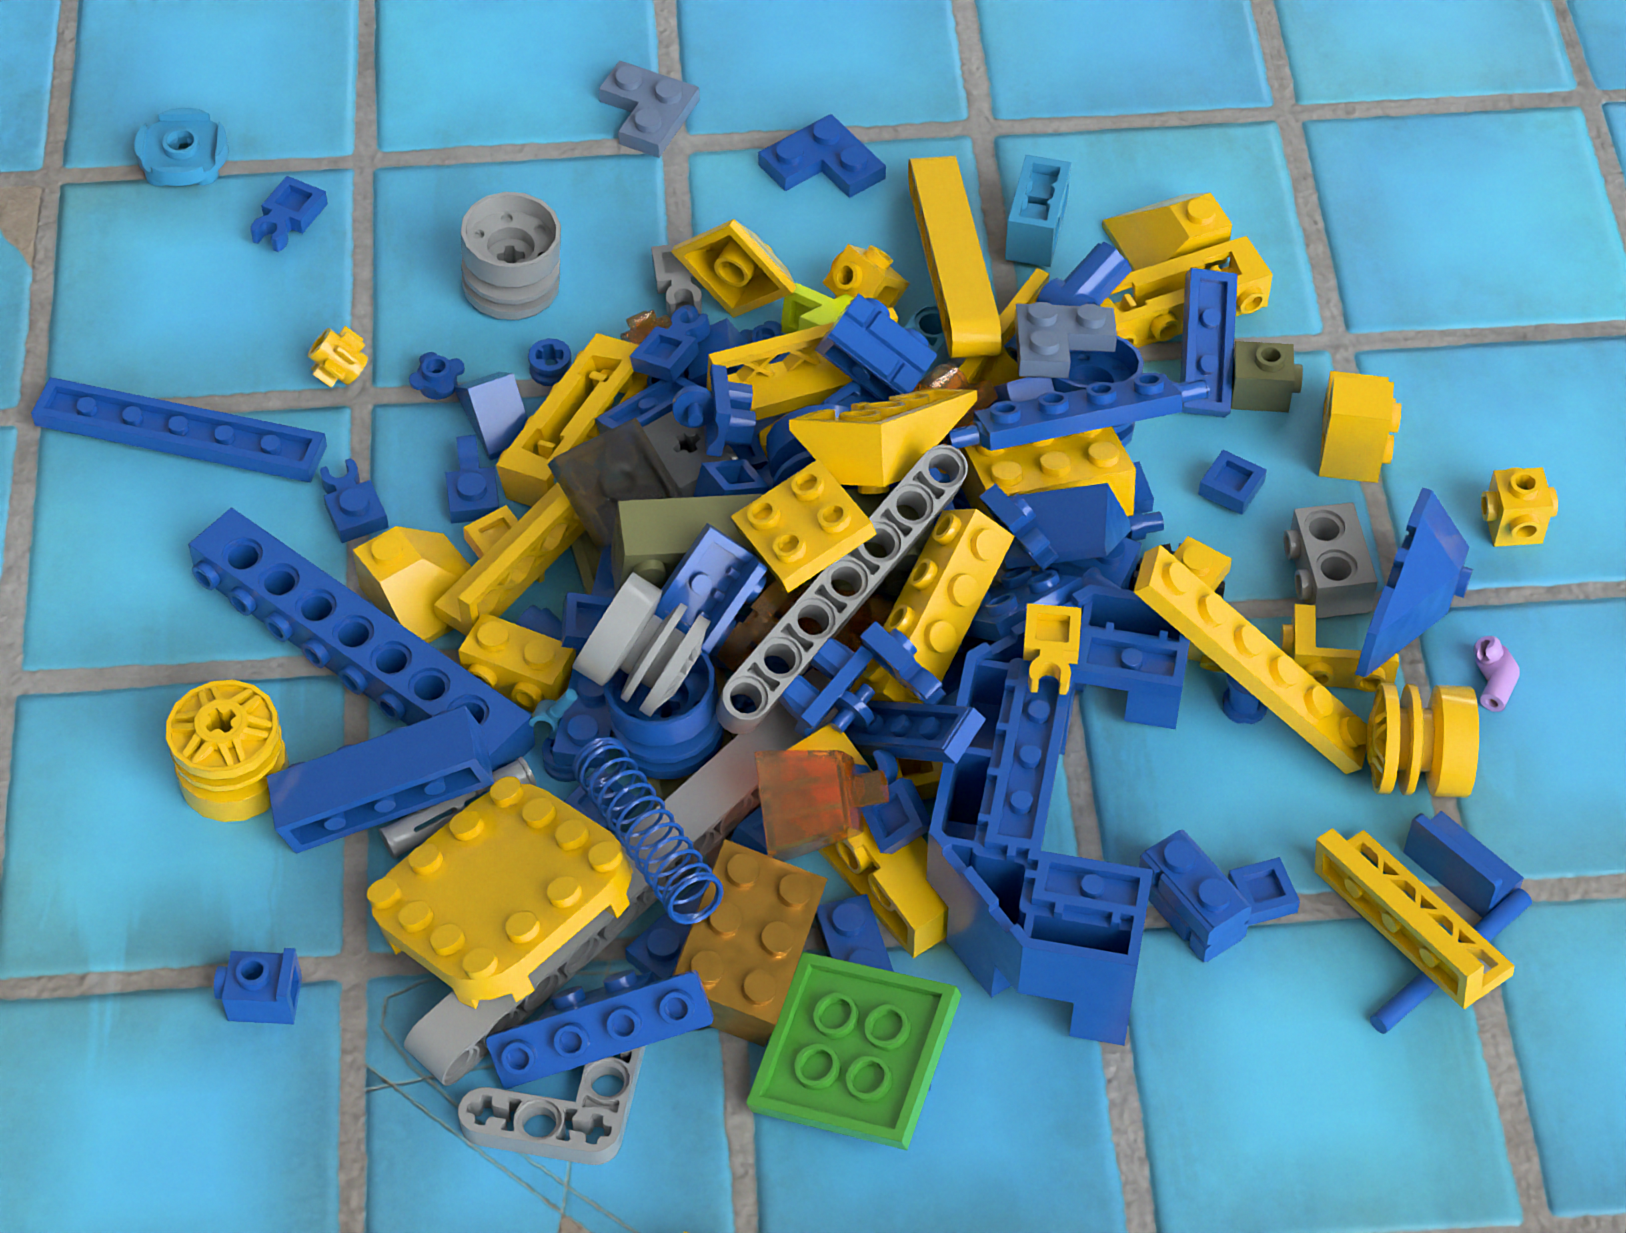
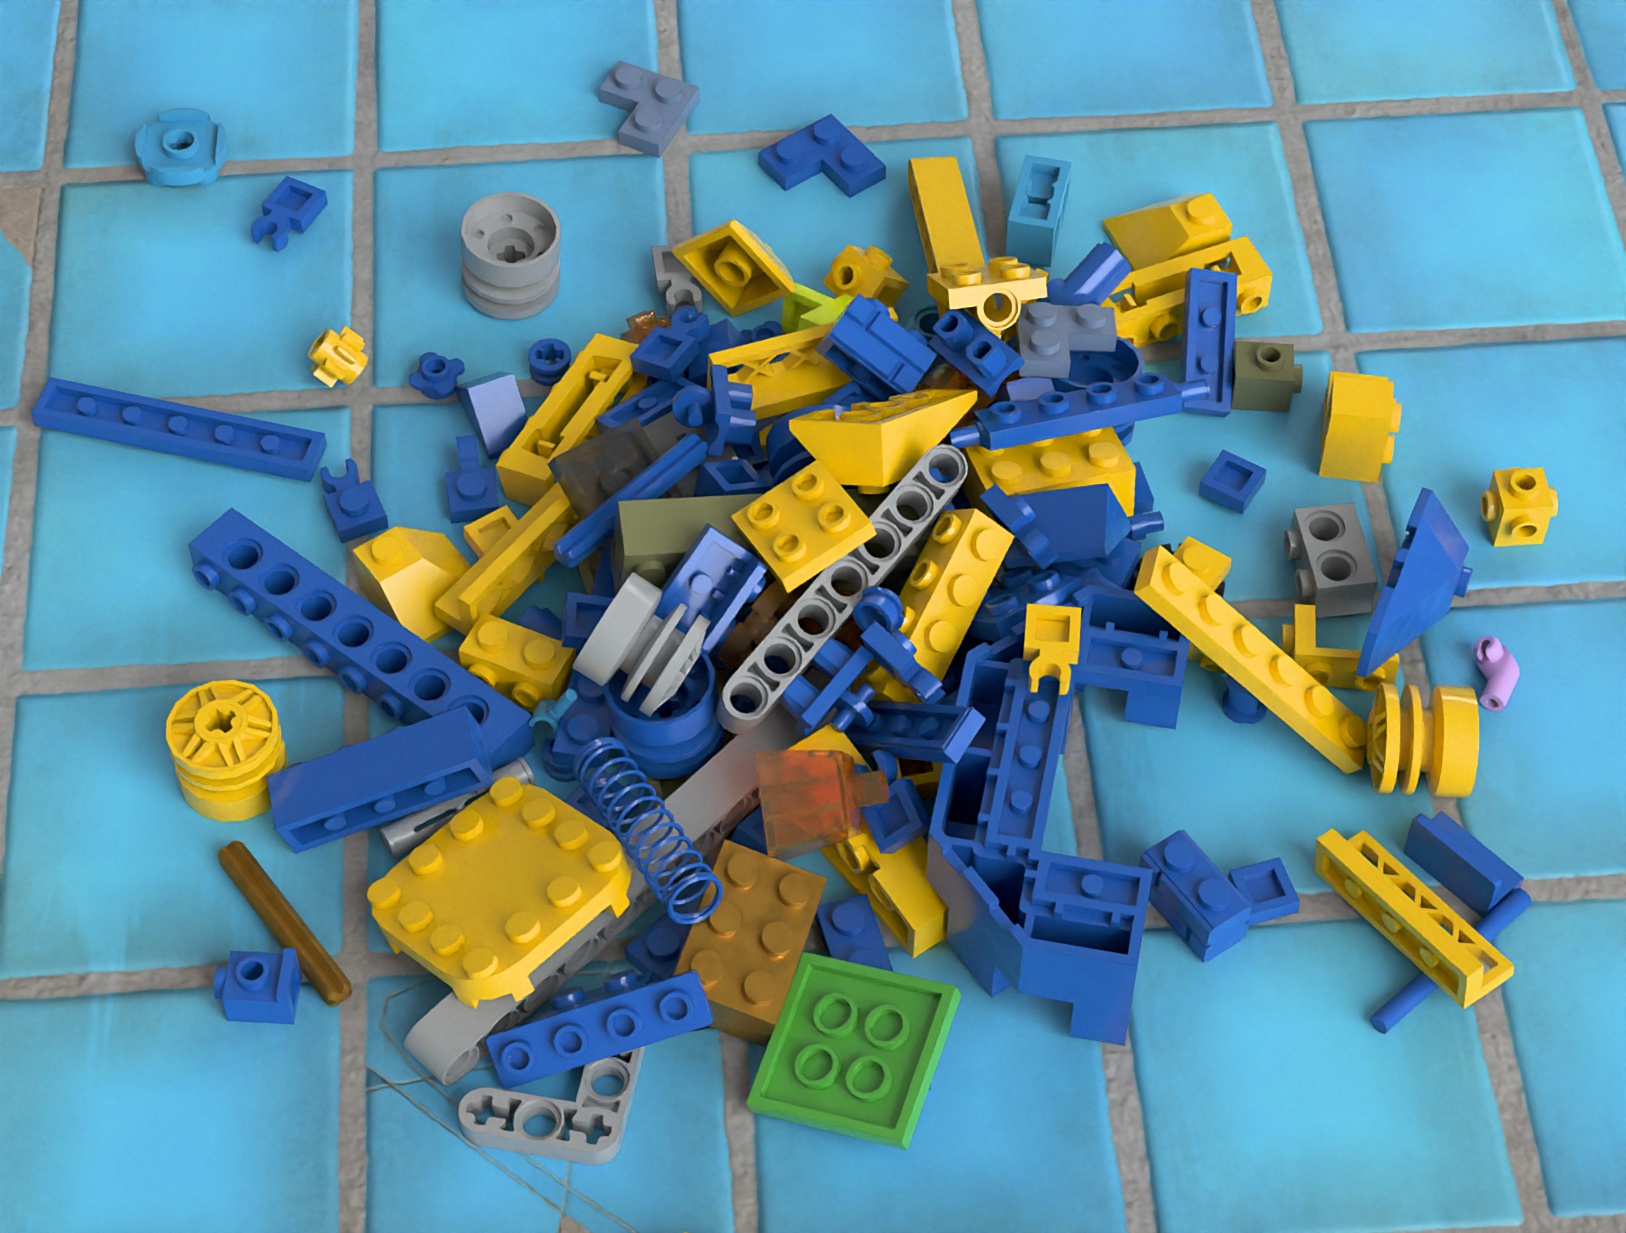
(285, 923): none -> pearl gold axle
(647, 485): none -> blue axle
(879, 606): none -> blue plate
(965, 287): none -> yellow plate
(974, 350): none -> blue hips

